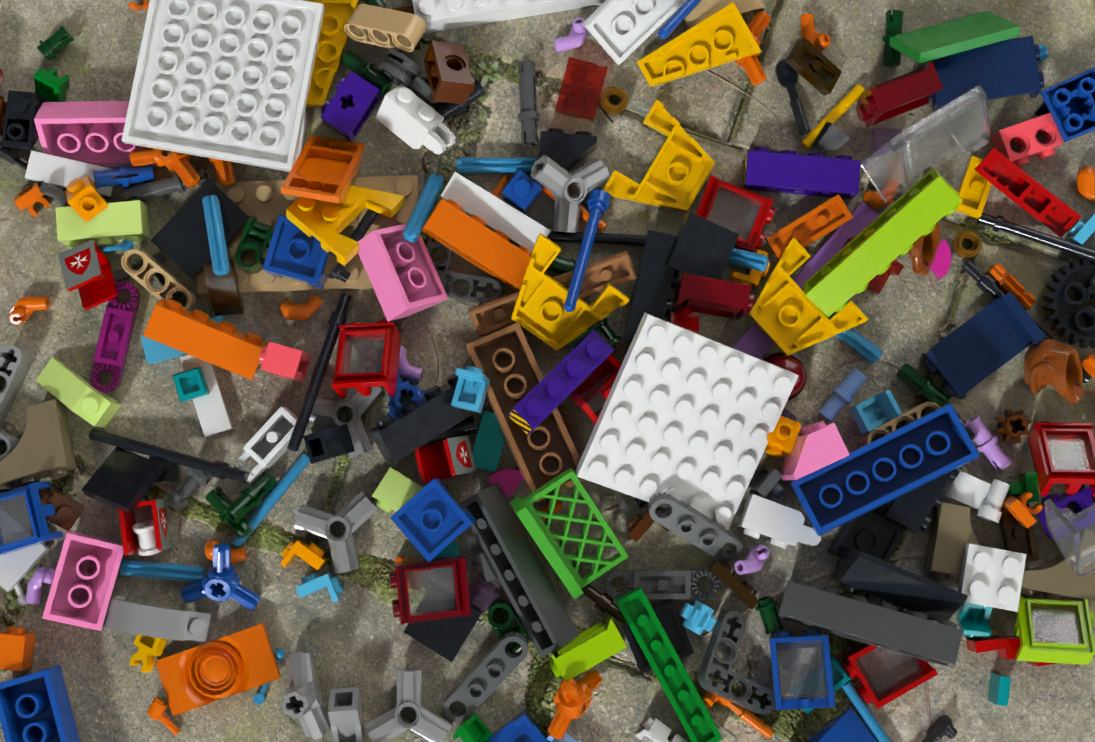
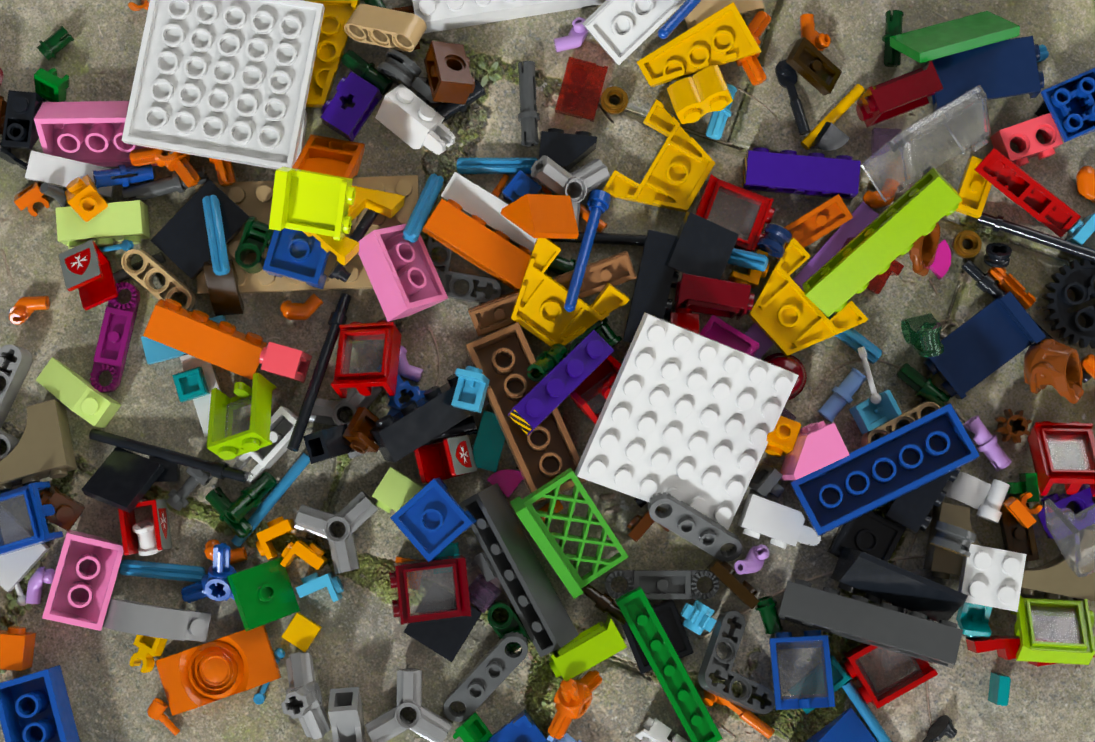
(240, 422): none -> lime window
(263, 594): none -> green plate
(277, 528): none -> light orange bracket
(301, 632): none -> yellow tile
(311, 202): none -> neon yellow panel
(358, 431): none -> reddish brown bracket
(543, 216): none -> orange slope
(546, 362): none -> dark green pin
(699, 94): none -> yellow brick
(719, 118): none -> medium azure axle
(727, 335): none -> dark pink tile
(774, 240): none -> dark blue wheel
(875, 397): none -> white hinge
(923, 334): none -> clear green piece
(953, 538): none -> dark grey wheel
(997, 255): none -> black bush

